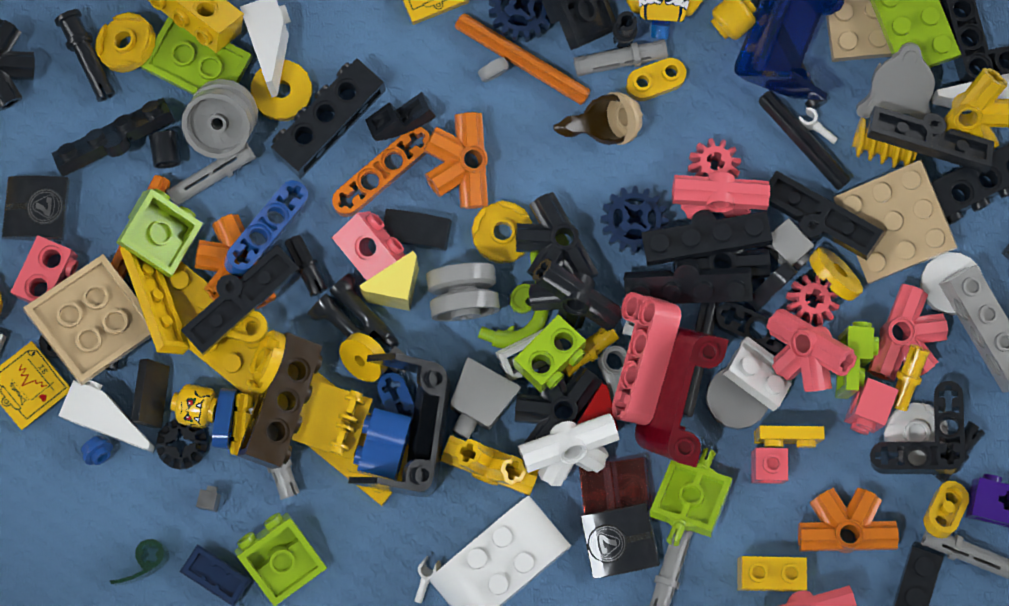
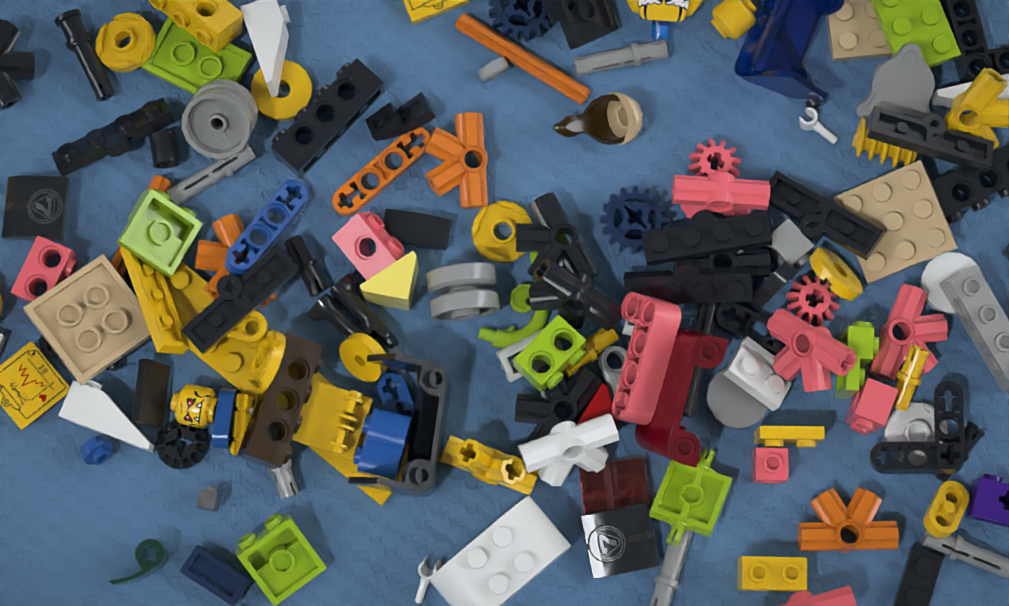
(481, 398): light grey torso -> none
(624, 29): black pin -> none
(657, 79): yellow plate -> none
(804, 140): black axle -> none

